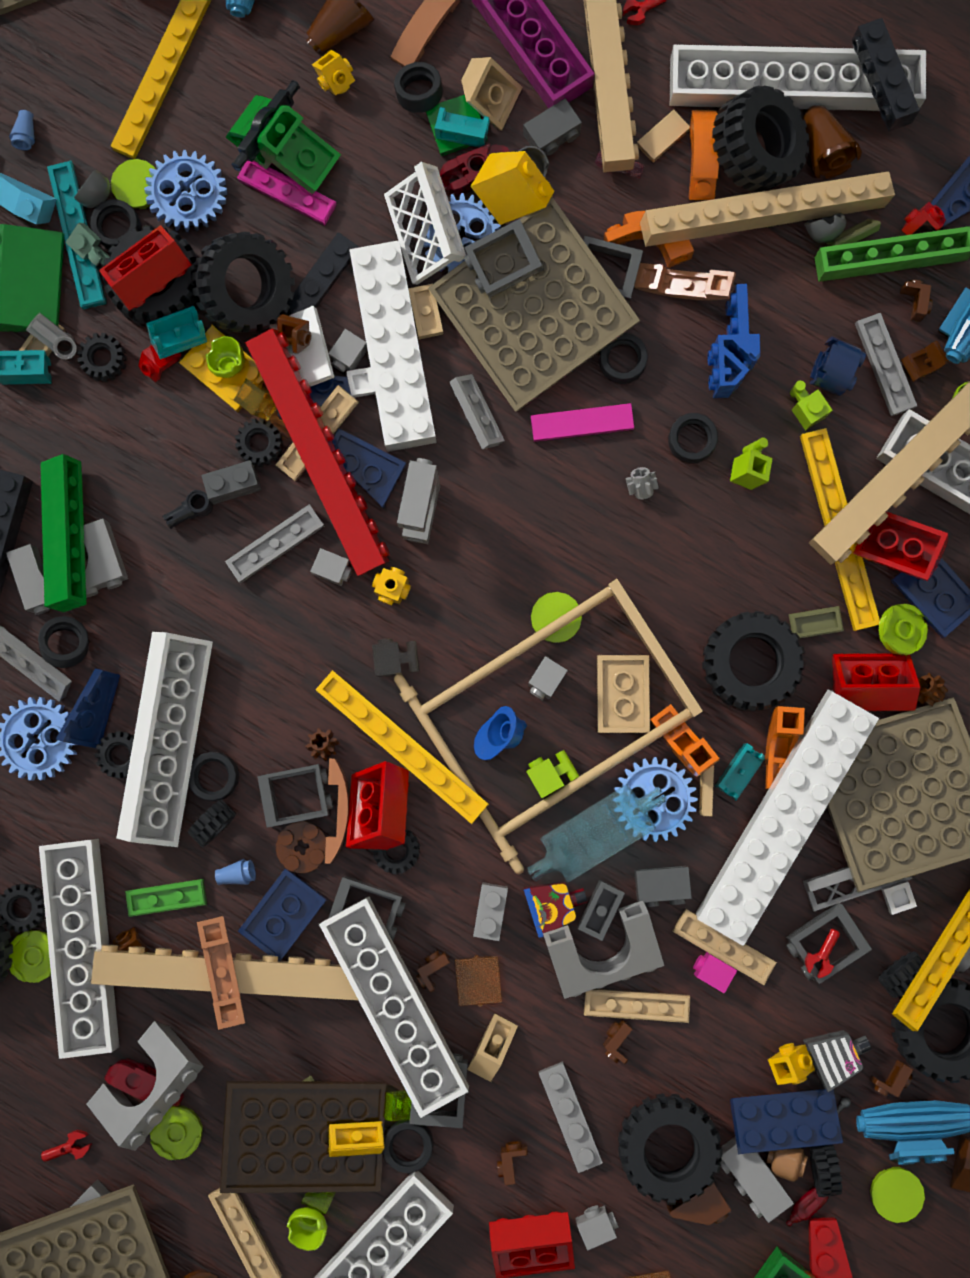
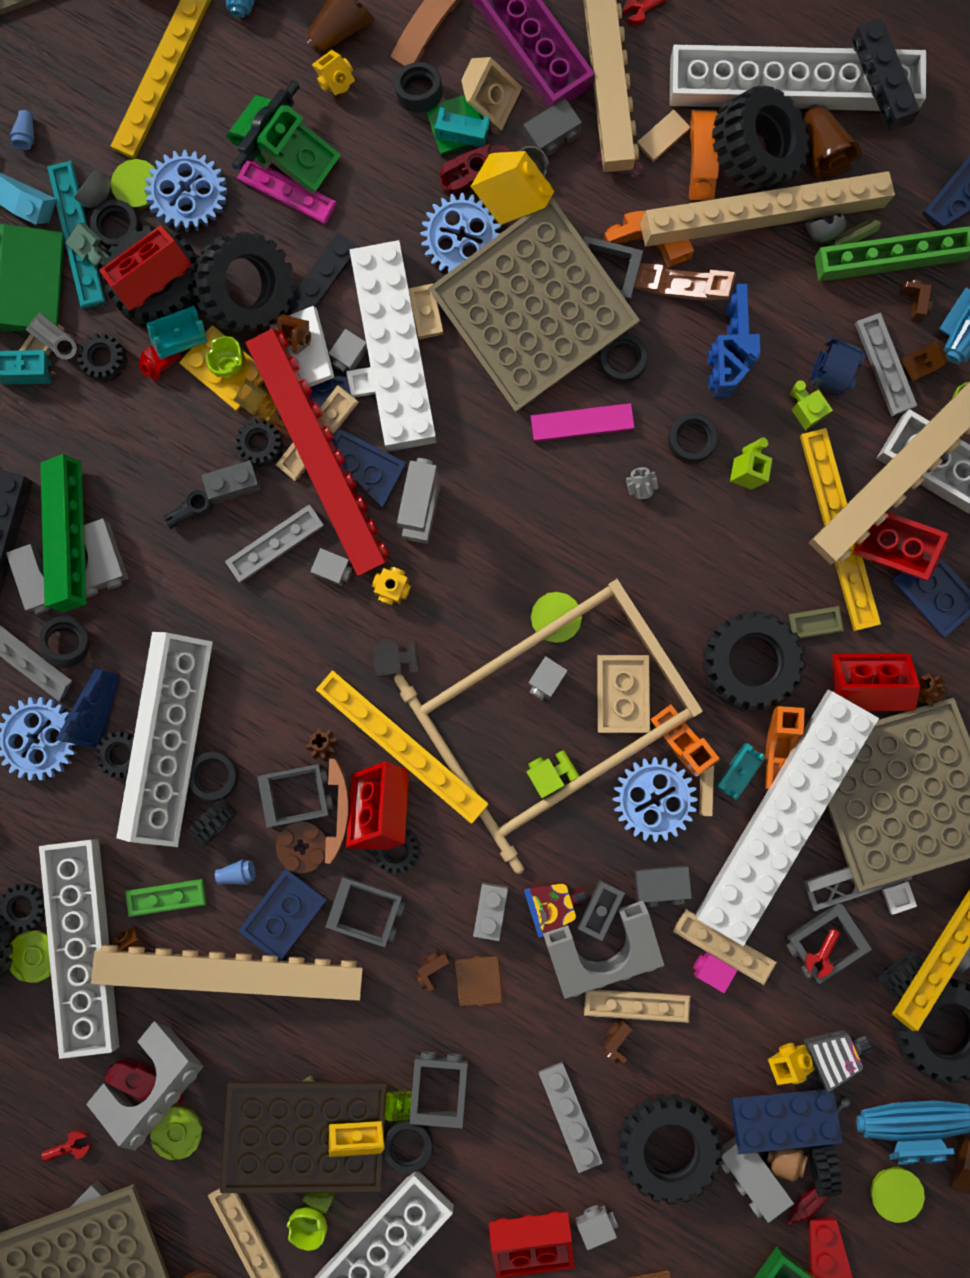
(221, 972): nougat slope -> none
(394, 1007): white brick -> none
(437, 214): white fence -> none
(477, 411): light grey plate -> none
(492, 1048): tan slope -> none
(500, 732): blue piece -> none
(506, 1166): reddish brown bracket -> none
(512, 279): dark grey window -> none
(597, 833): clear light blue plate -> none
(705, 1209): reddish brown slope -> none
(899, 1078): reddish brown bracket -> none
(902, 629): lime tile -> none
(929, 213): red bracket -> none

